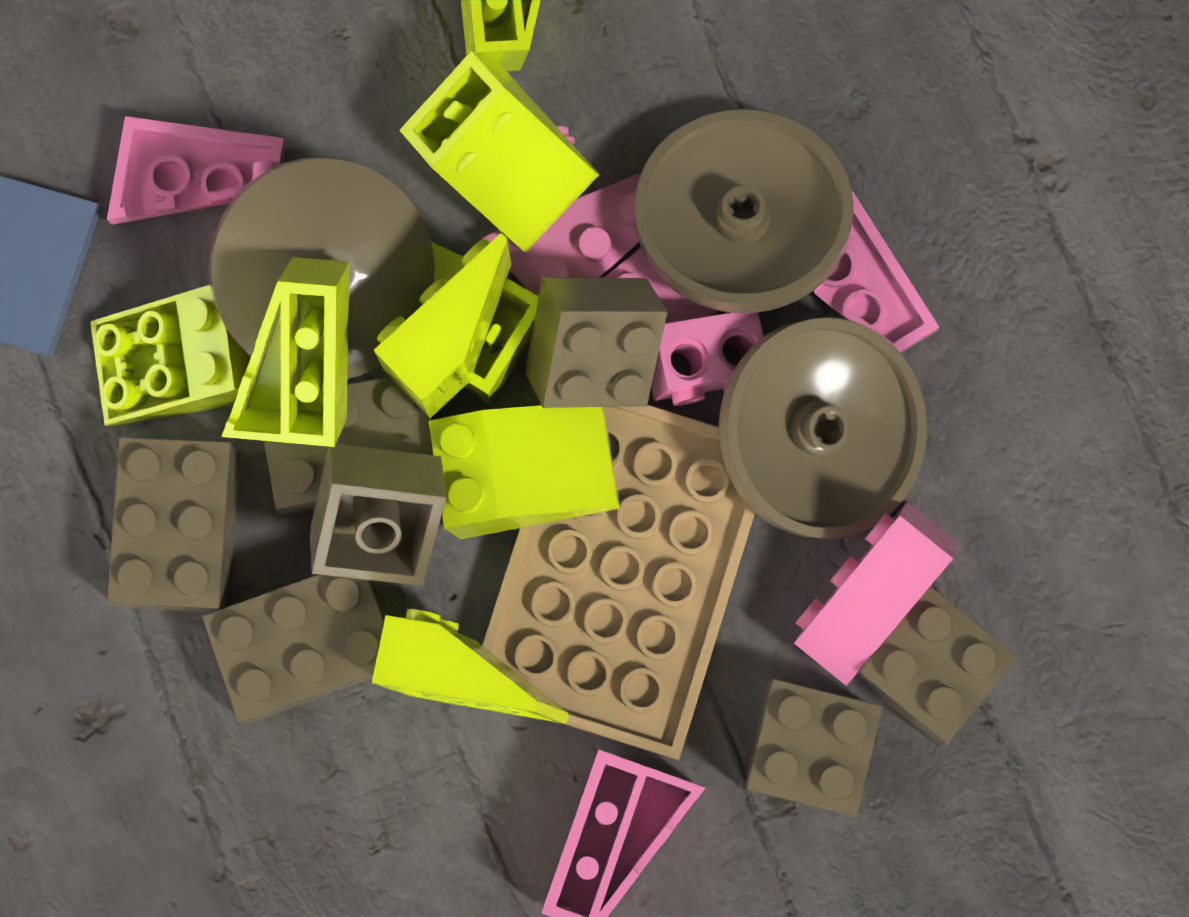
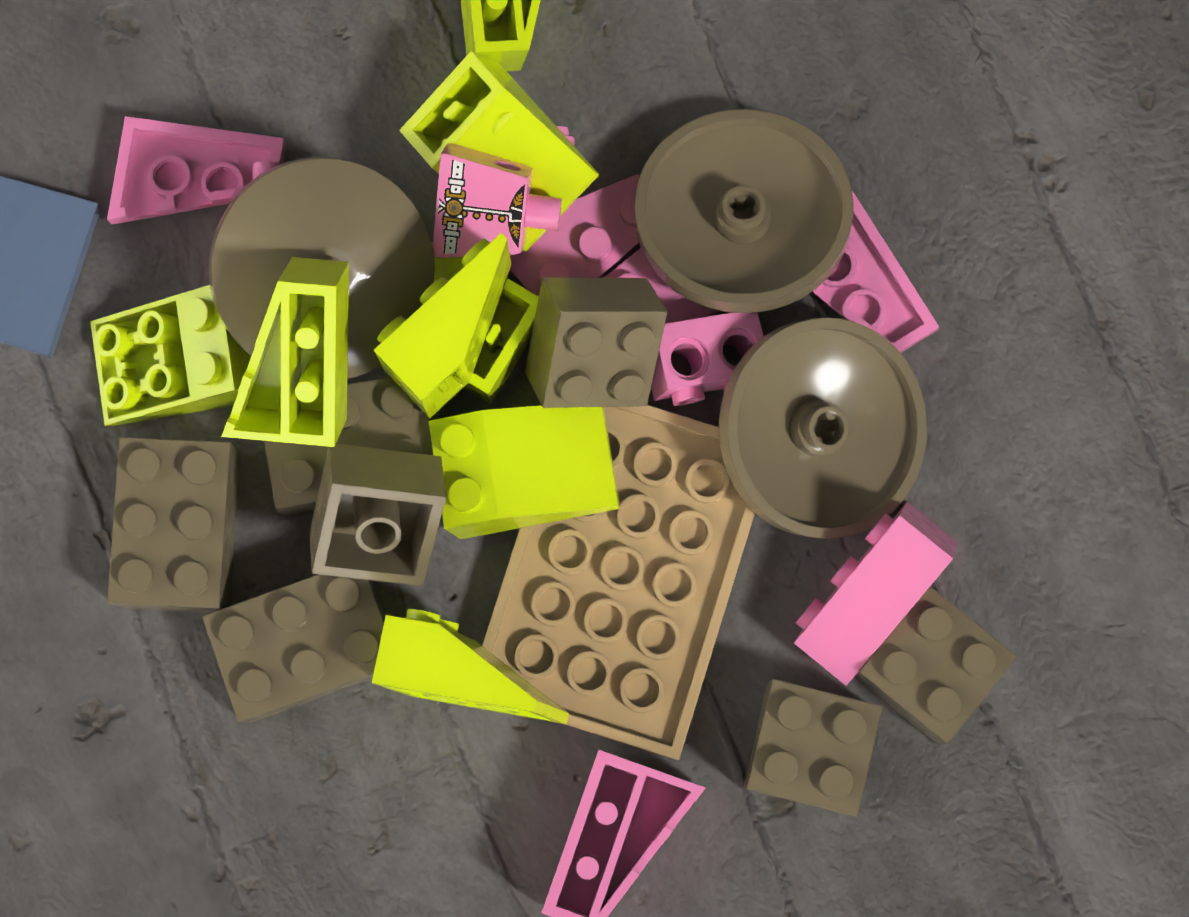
(486, 197): none -> bright pink torso

